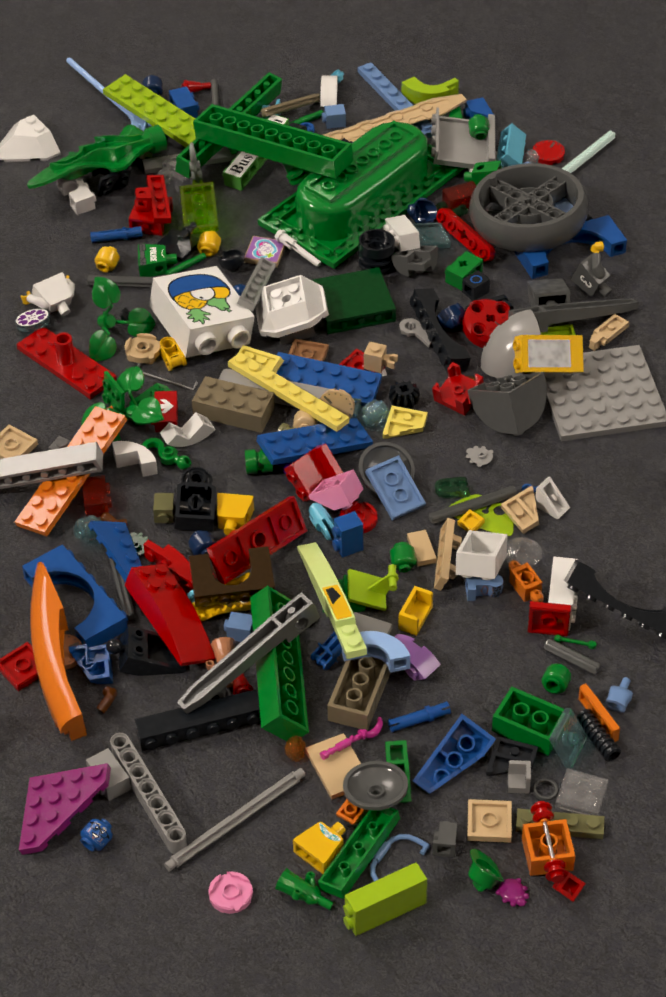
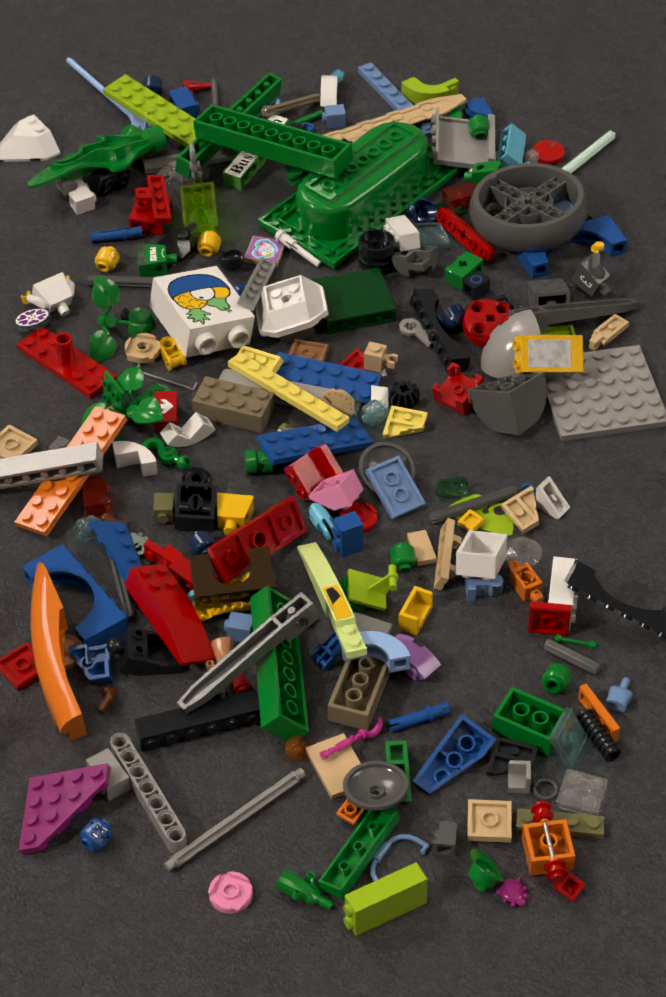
(186, 264): green piece -> none
(303, 419): tan head -> none
(319, 844): yellow torso -> none
(379, 393): none -> white sticker
(479, 456): light grey piece -> none

